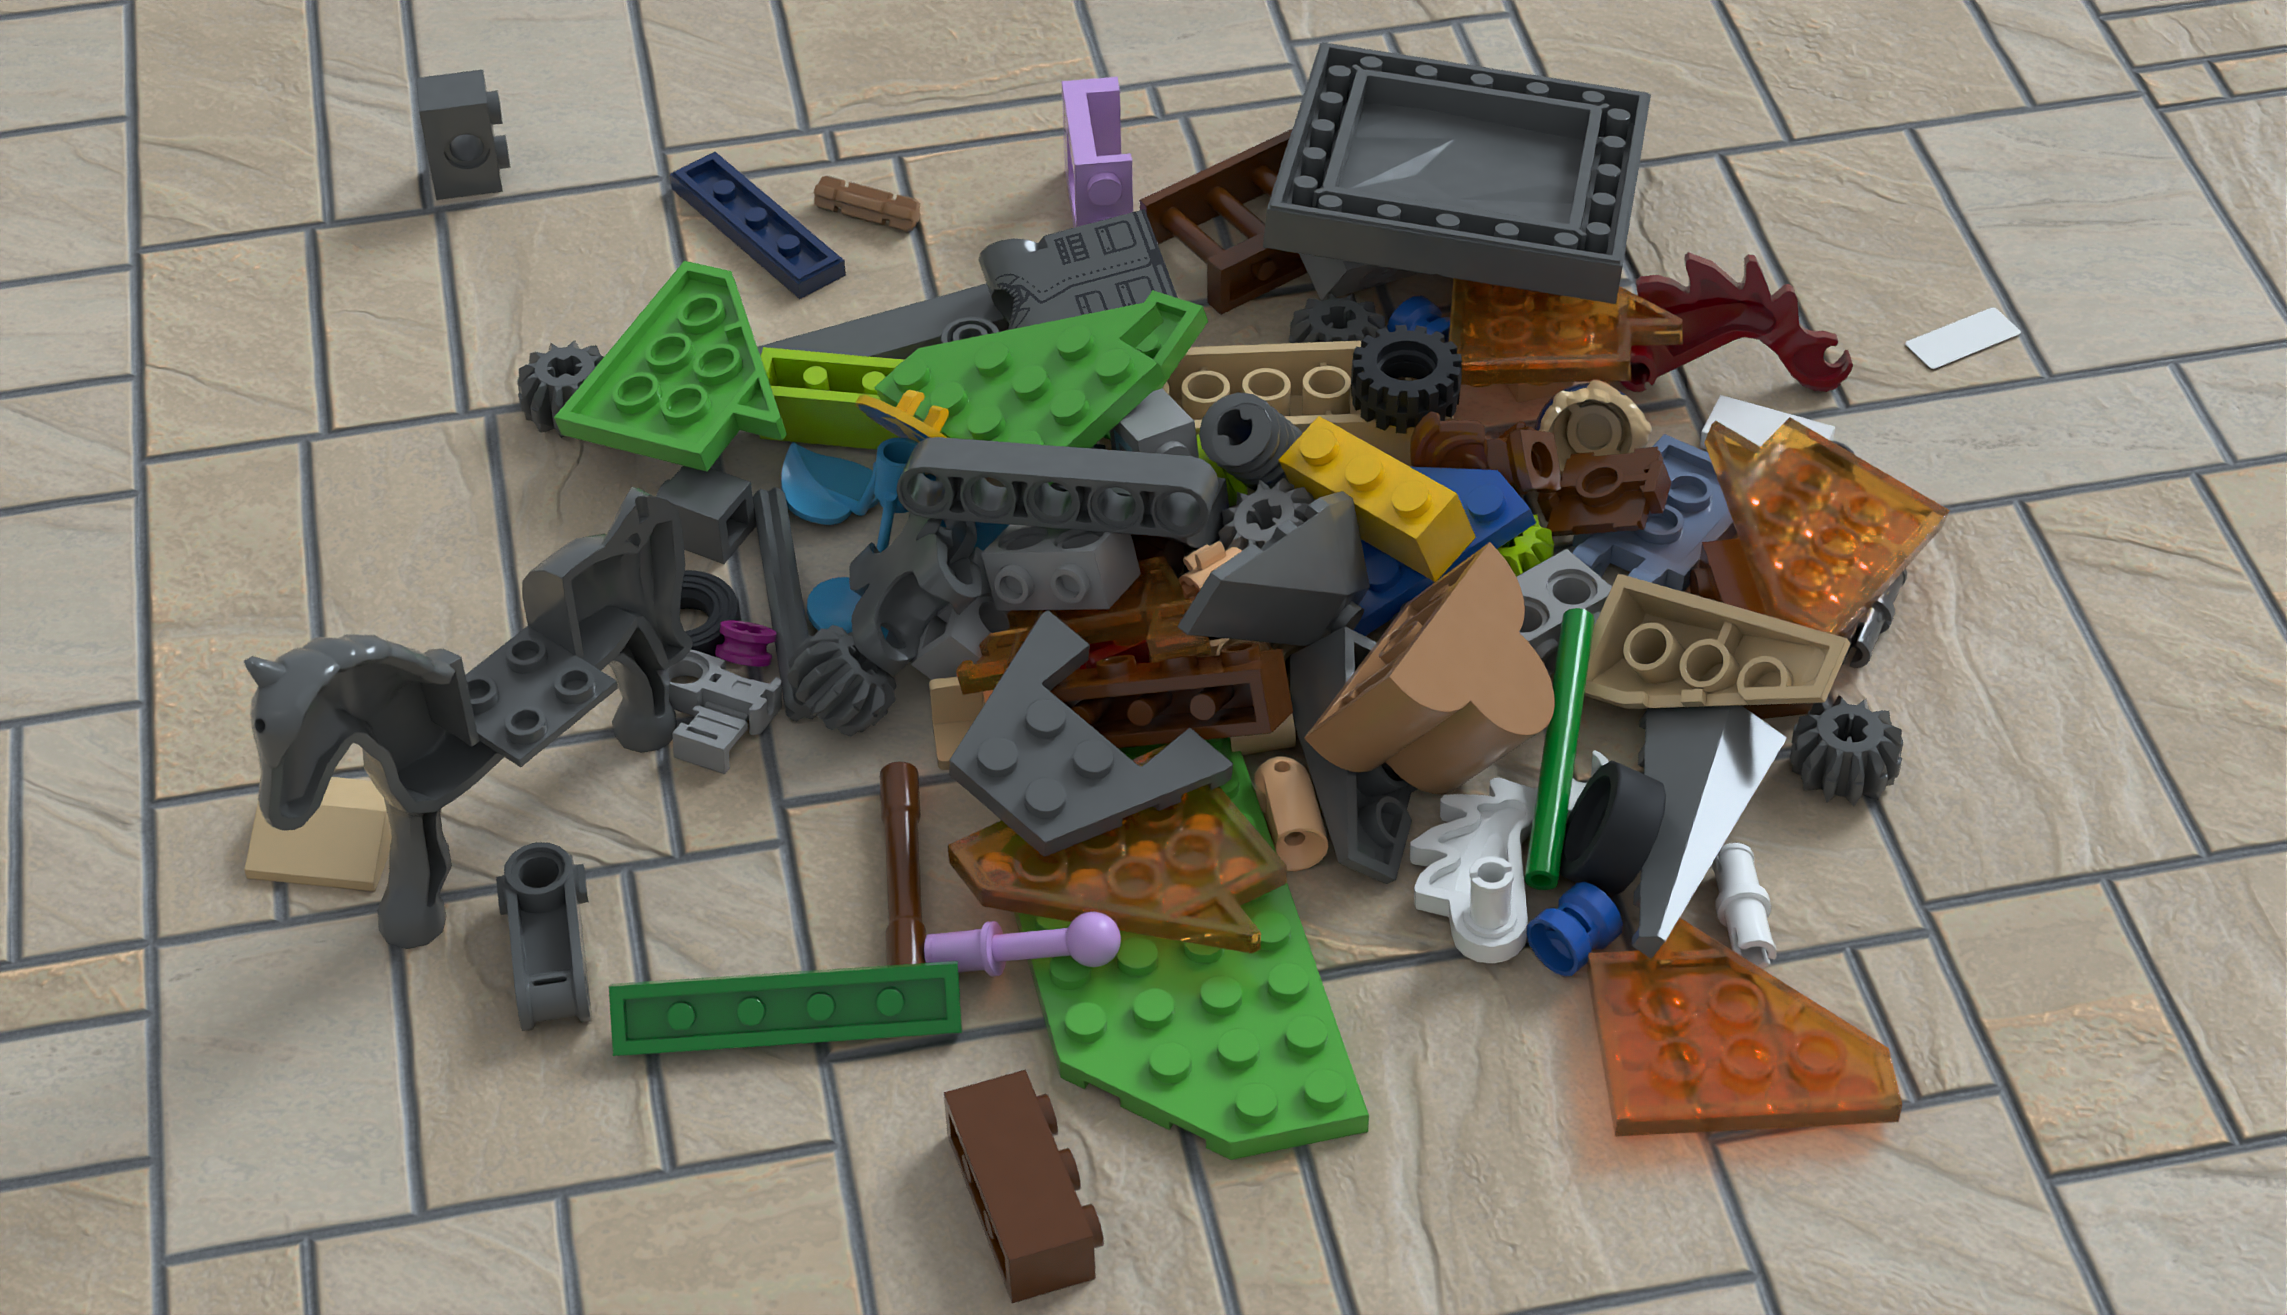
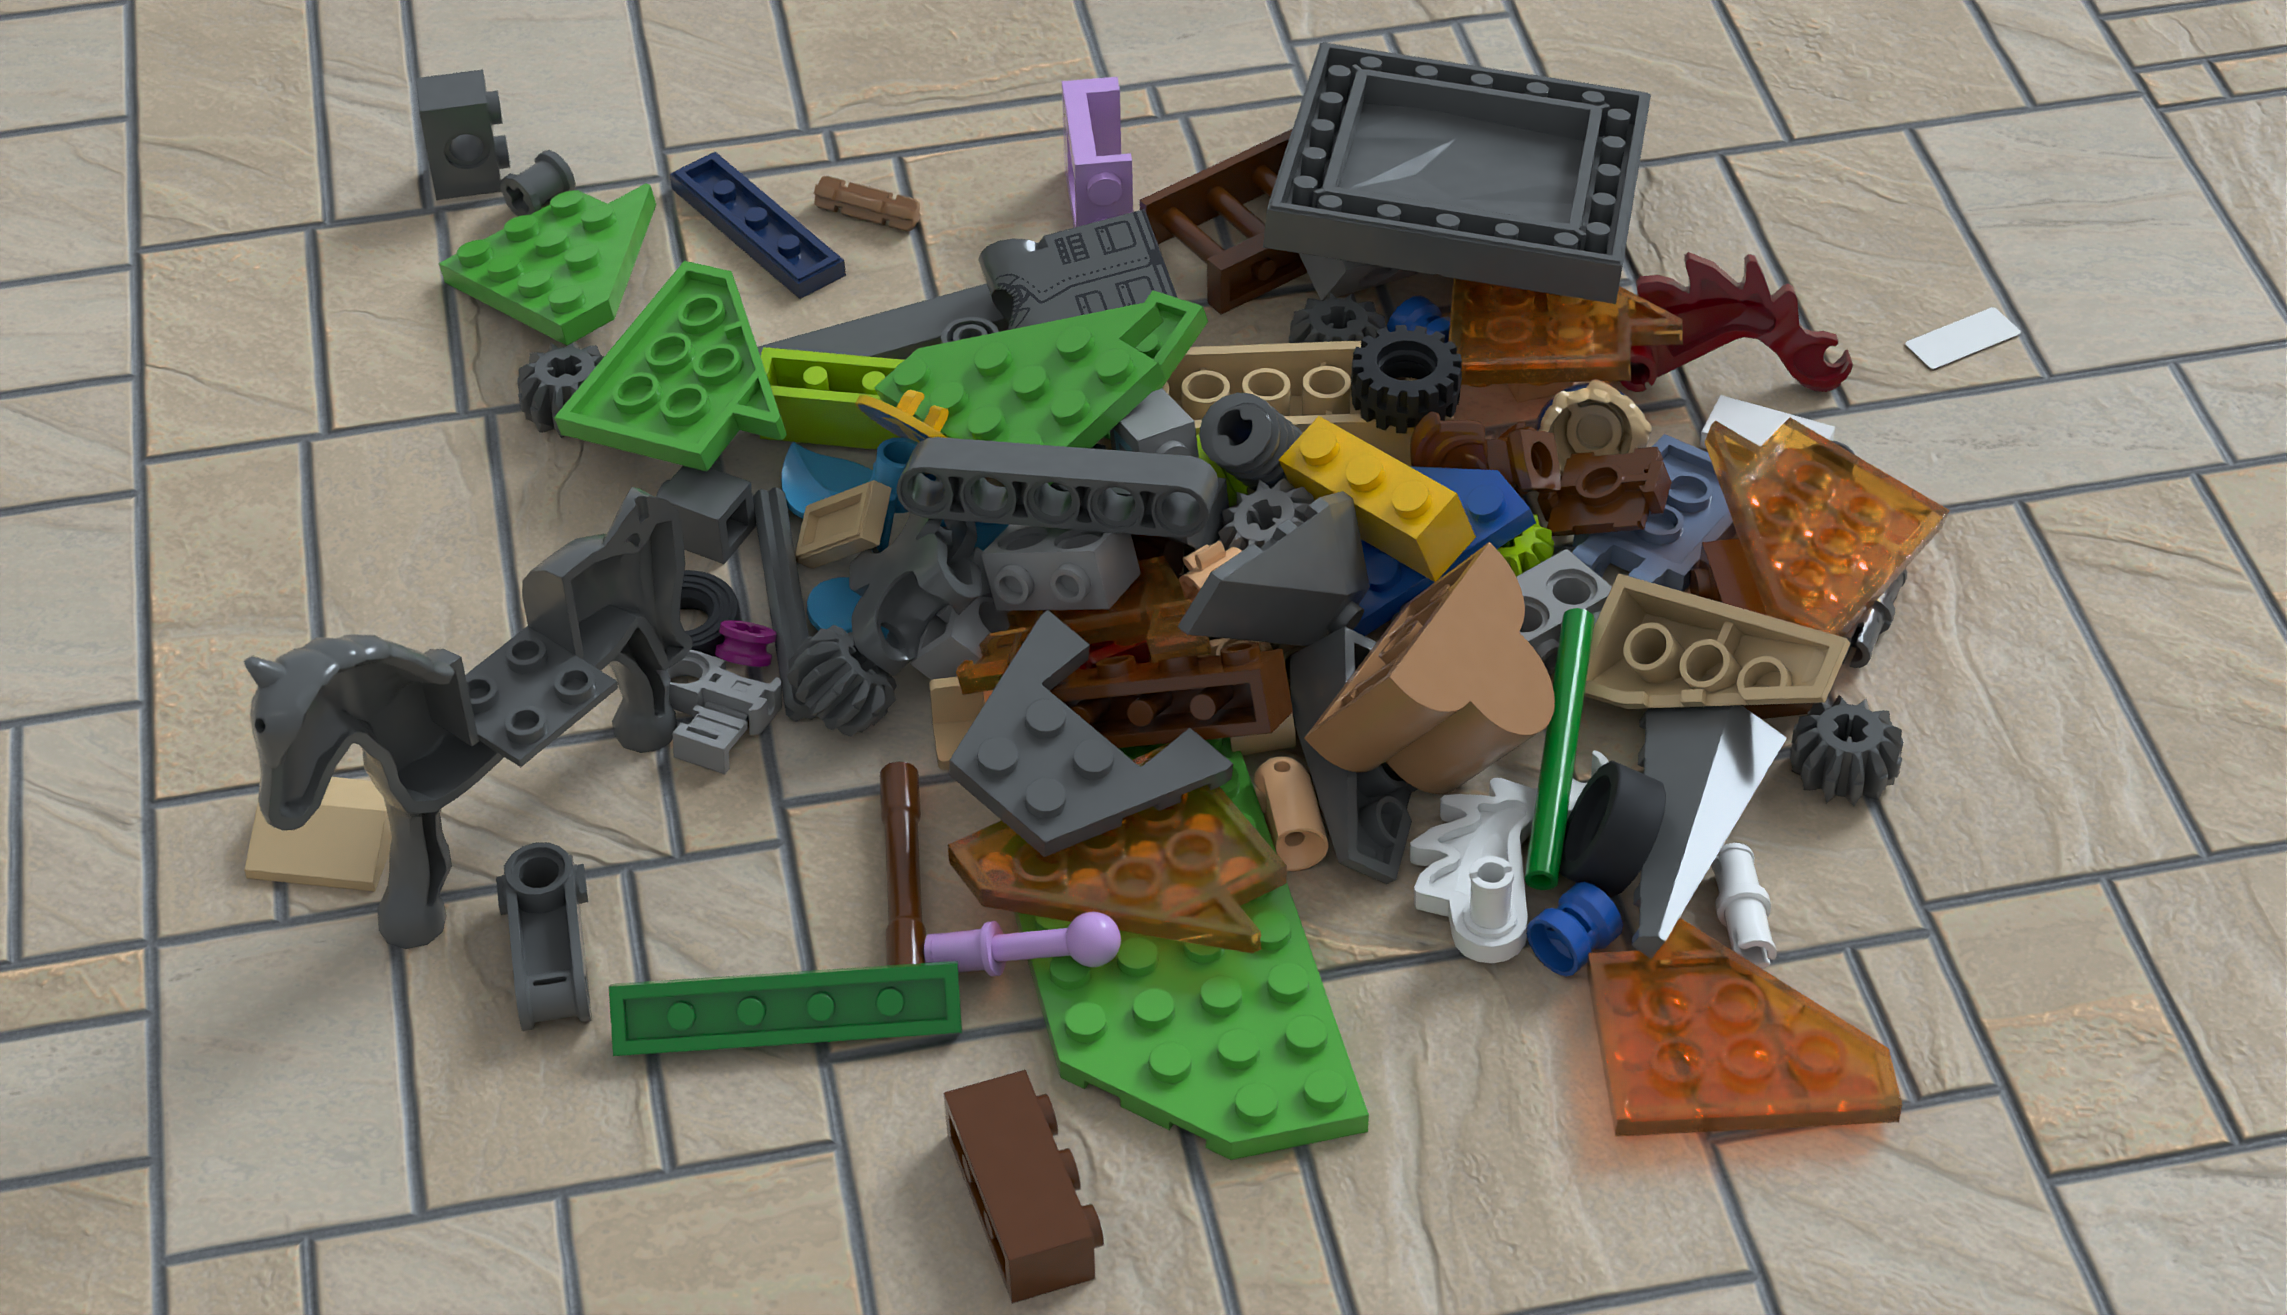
(537, 184): none -> dark grey bush
(559, 265): none -> bright green wing
(843, 524): none -> tan tile

